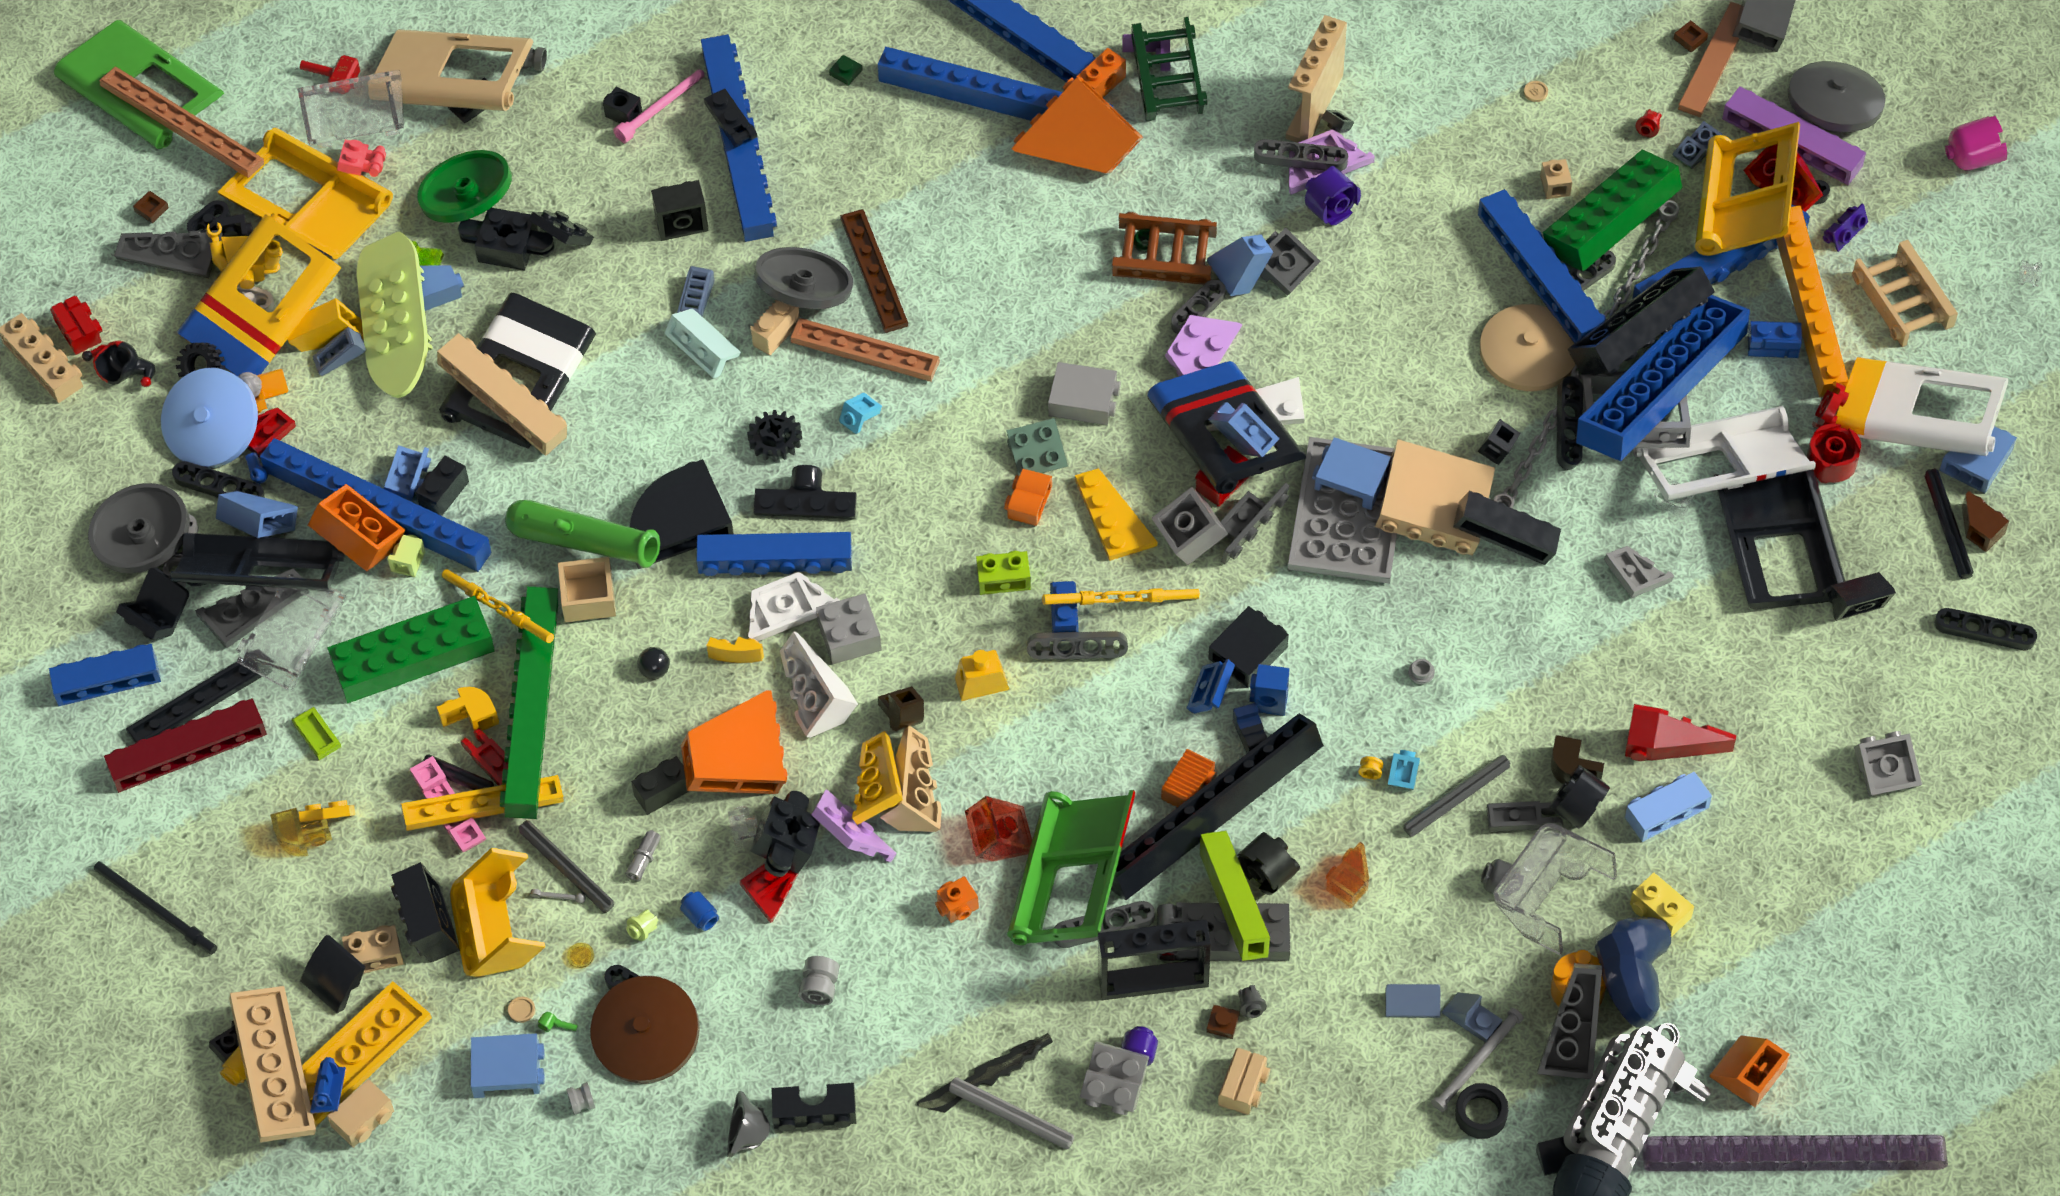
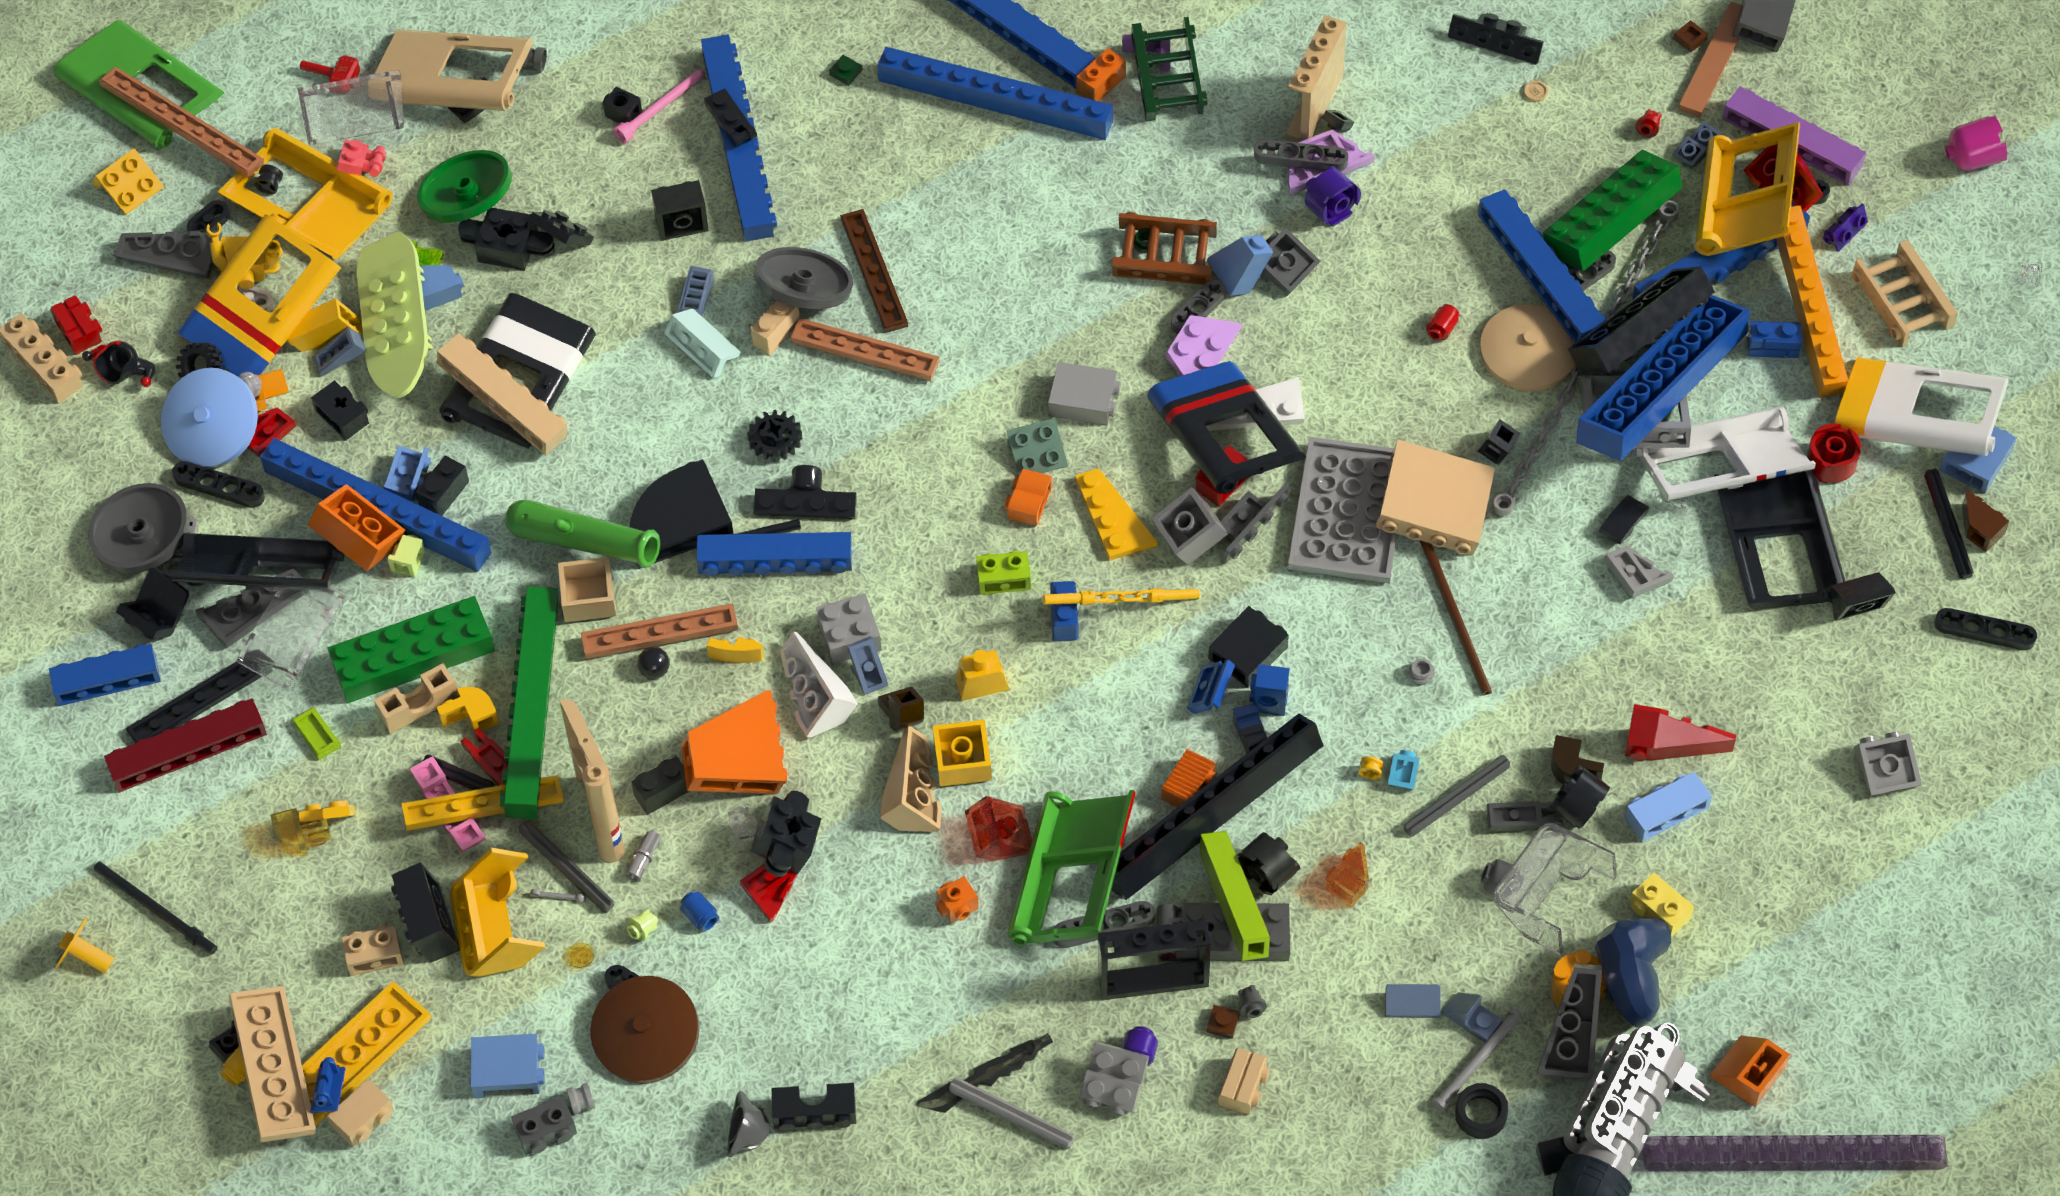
(84, 951): none -> yellow piece
(128, 181): none -> yellow bracket
(150, 207): reddish brown plate -> none
(234, 226): black bracket -> none
(256, 514): medium blue slope -> none
(257, 472): blue arm -> none
(268, 179): none -> black wheel
(332, 973): black slope -> none
(340, 410): none -> black brick
(400, 709): none -> tan arch
(518, 618): yellow piece -> none
(521, 1009): tan piece -> none
(544, 1125): none -> dark grey brick
(548, 1019): bright green hand -> none
(593, 771): none -> tan piece
(659, 631): none -> nougat plate
(776, 528): none -> black bar
(784, 605): white wing -> none
(819, 980): light grey wheel -> none
(838, 820): lavender wing -> none
(857, 411): medium azure bracket -> none
(867, 665): none -> sand blue slope
(878, 779): yellow wing -> none
(962, 753): none -> yellow brick
(1077, 640): dark grey beam -> none
(1079, 131): orange slope -> none
(1244, 429): medium blue panel -> none
(1352, 470): medium blue panel -> none
(1443, 322): none -> red brick
(1456, 618): none -> reddish brown piece
(1496, 35): none -> black bracket
(1507, 527): black brick -> none
(1556, 179): tan brick -> none
(1568, 422): black beam -> none
(1623, 519): none -> black slope
(1830, 404): red plate -> none
(1836, 96): dark grey dish -> none

